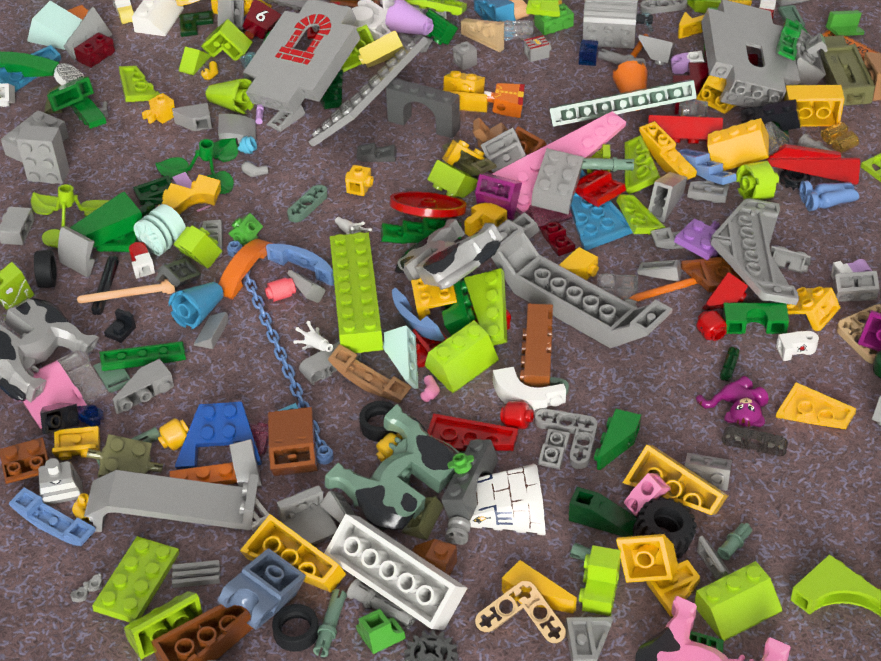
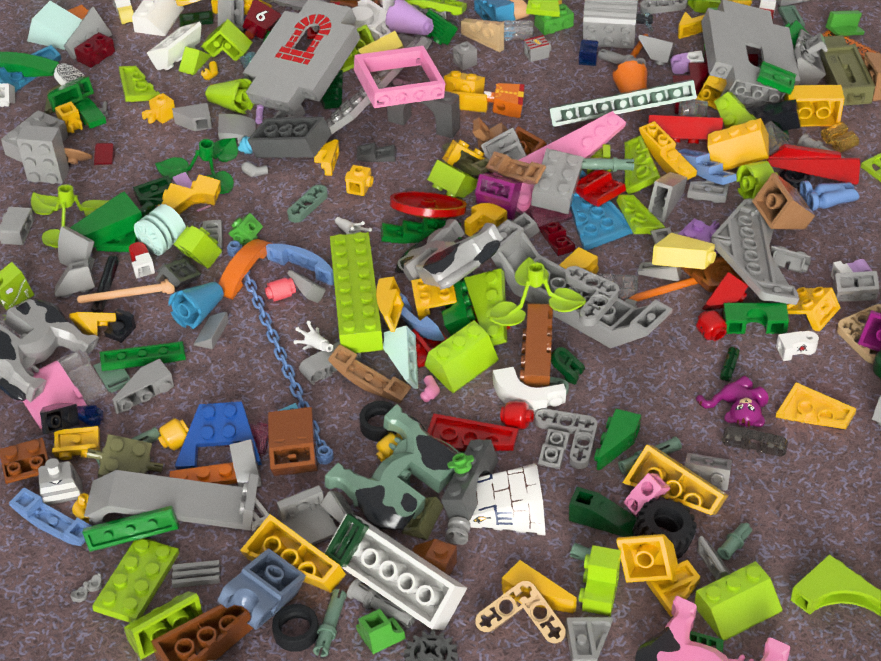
(45, 268): black tyre -> none
(69, 114): none -> yellow brick
(74, 156): none -> medium nougat dish
(75, 278): none -> light grey slope
(88, 321): none -> yellow slope
(104, 153): none -> dark red slope
(130, 528): none -> green tile
(173, 46): none -> white slope
(289, 137): none -> dark grey brick
(328, 156): none -> yellow slope
(349, 543): none -> dark green tile
(389, 301): none -> yellow slope
(396, 59): none -> bright pink window
(514, 169): none -> medium nougat slope
(534, 275): none -> lime plant
(562, 359): none -> dark green plate
(604, 292): none -> light grey beam
(667, 447): none -> sand green pin
(683, 252): none -> light yellow slope
(732, 110): none -> lime wing
(776, 77): none -> green plate
(782, 205): none -> medium nougat slope
(788, 39): green slope -> none

